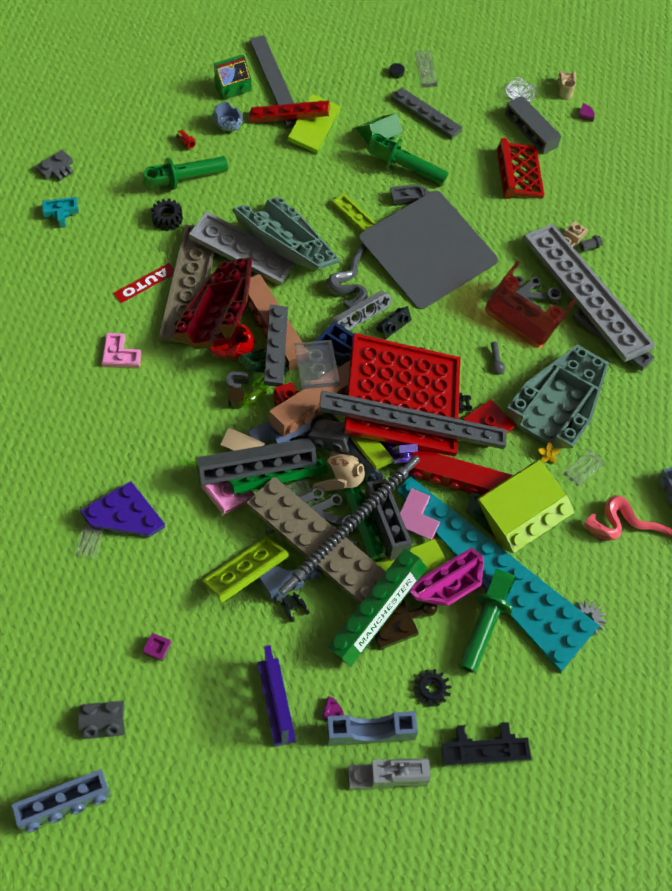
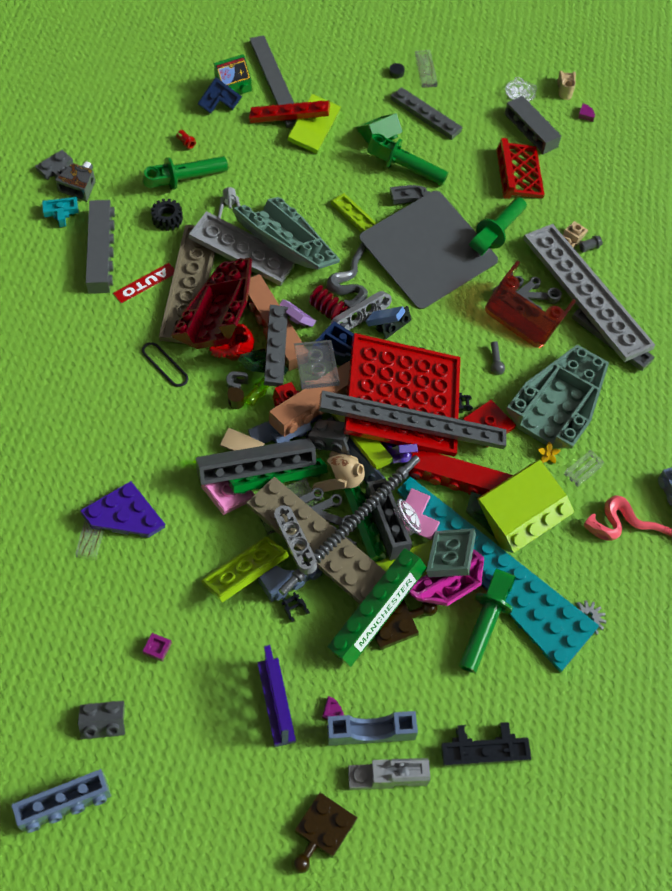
(77, 180): none -> torso
(99, 247): none -> dark grey brick
(115, 354): bright pink tile -> none
(177, 385): none -> black piece
(218, 92): none -> dark blue tile
(227, 117): sand blue hair -> none
(229, 198): none -> light grey plant
(297, 314): none -> lavender plate
(297, 538): none -> light grey beam
(324, 828): none -> dark brown plate
(326, 303): none -> dark red piece
(385, 316): none -> medium blue tile
(409, 516): none -> clear dish
(439, 683): black gear -> none
(451, 553): none -> sand green plate
(492, 232): none -> green piece

